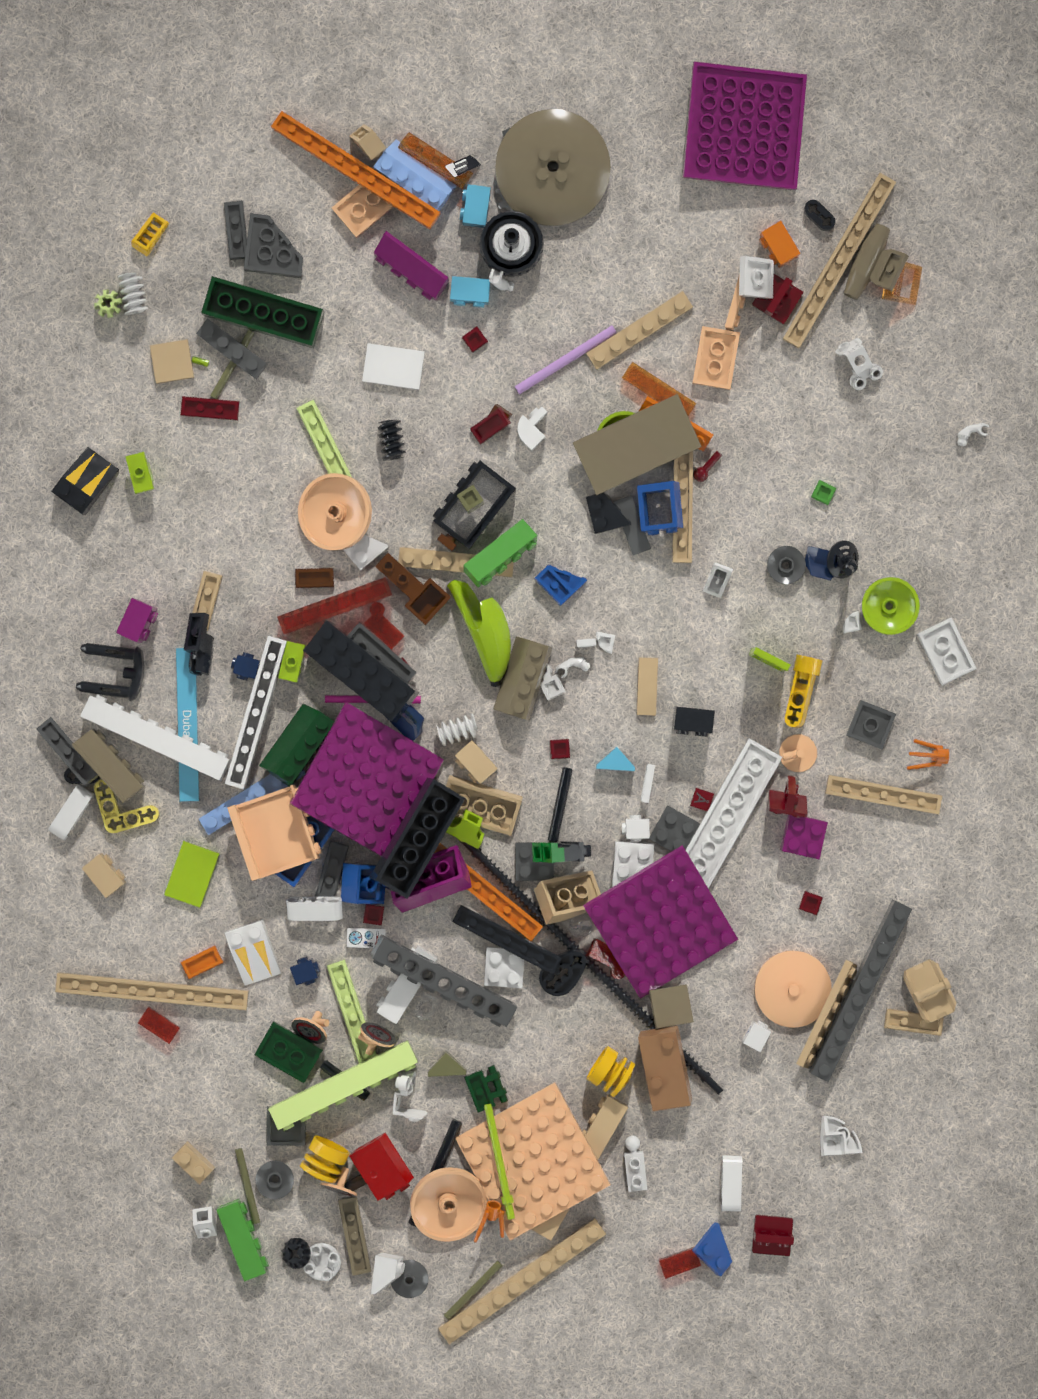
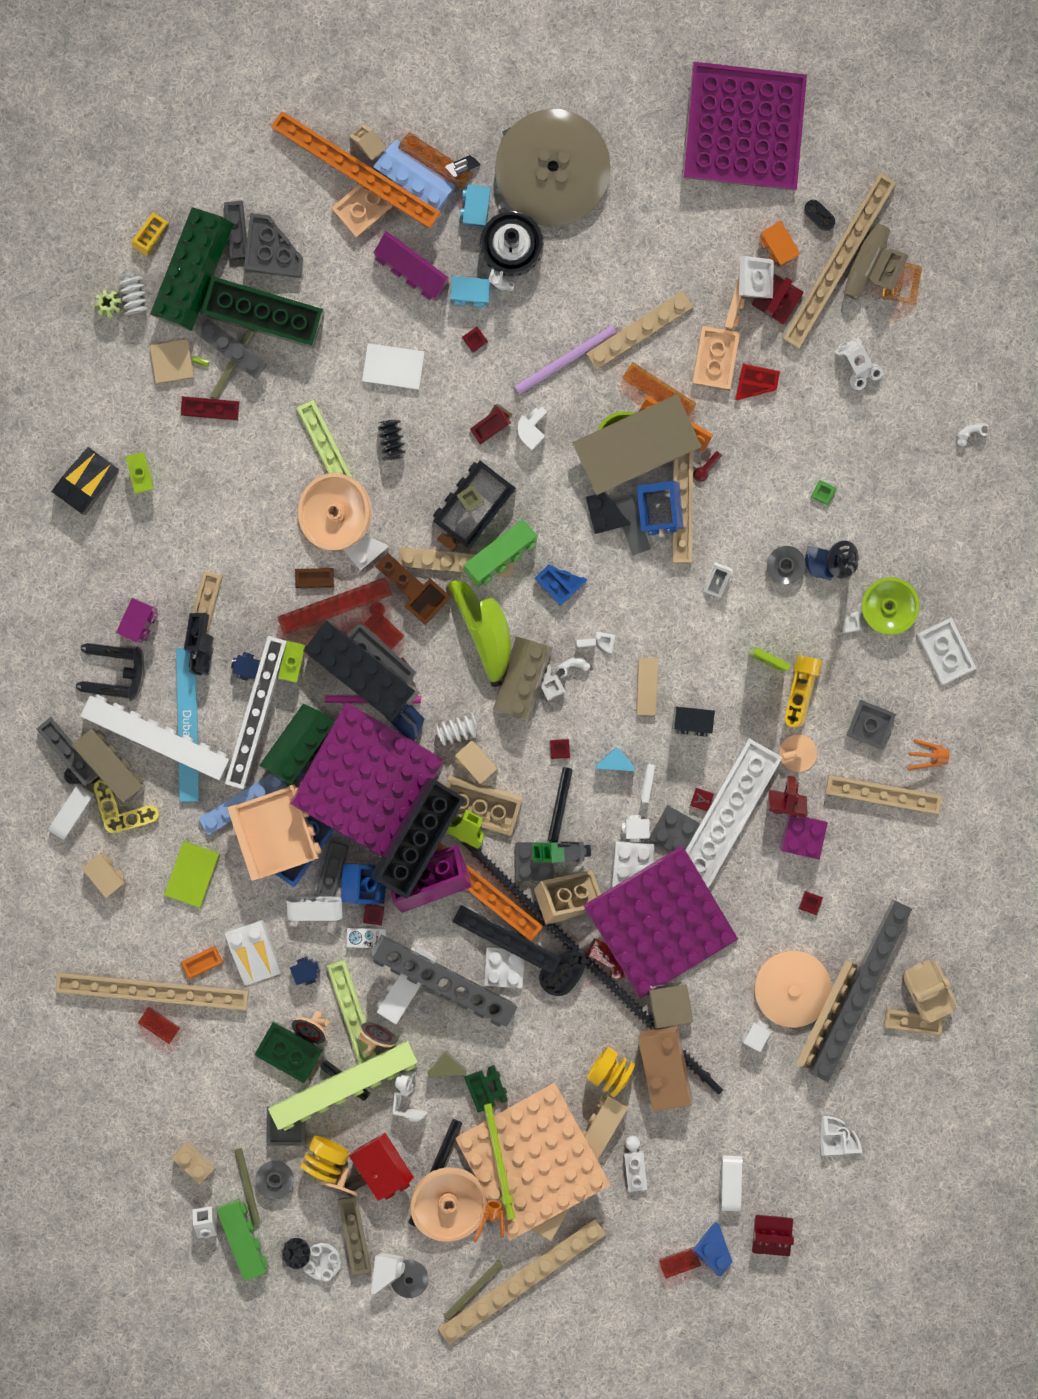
(191, 268): none -> dark green brick
(756, 381): none -> red wing

